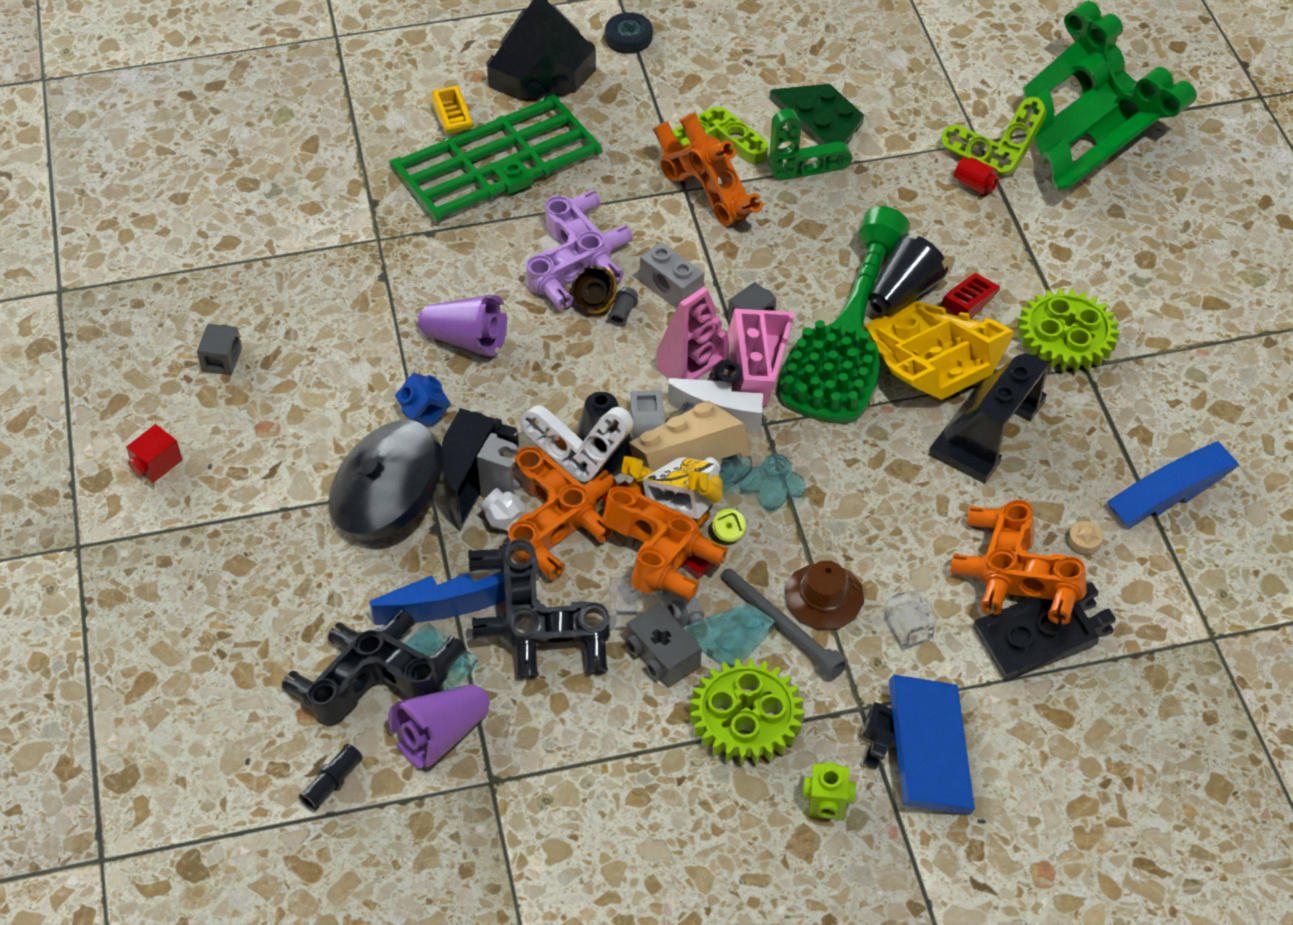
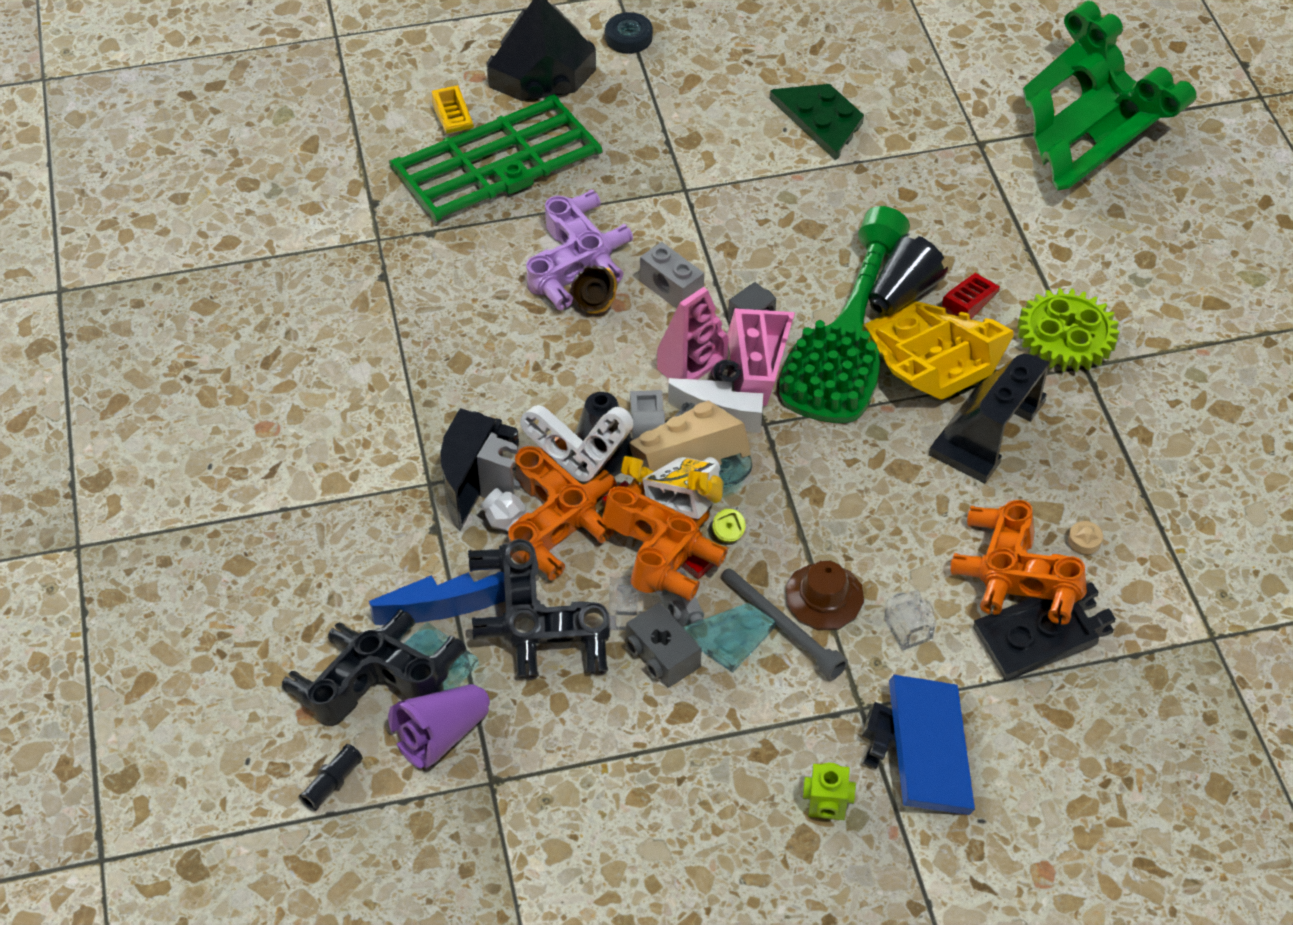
(153, 453): red brick -> none
(219, 349): dark grey brick -> none
(386, 480): black dish -> none
(423, 399): blue brick -> none
(467, 323): medium lavender cone -> none
(625, 300): dark grey pin -> none
(706, 160): orange pin -> none
(722, 123): lime beam -> none
(746, 711): lime gear -> none
(773, 485): clear light blue plate -> none
(836, 154): green beam -> none
(976, 175): red brick -> none
(1005, 147): lime beam -> none
(1171, 483): blue slope -> none

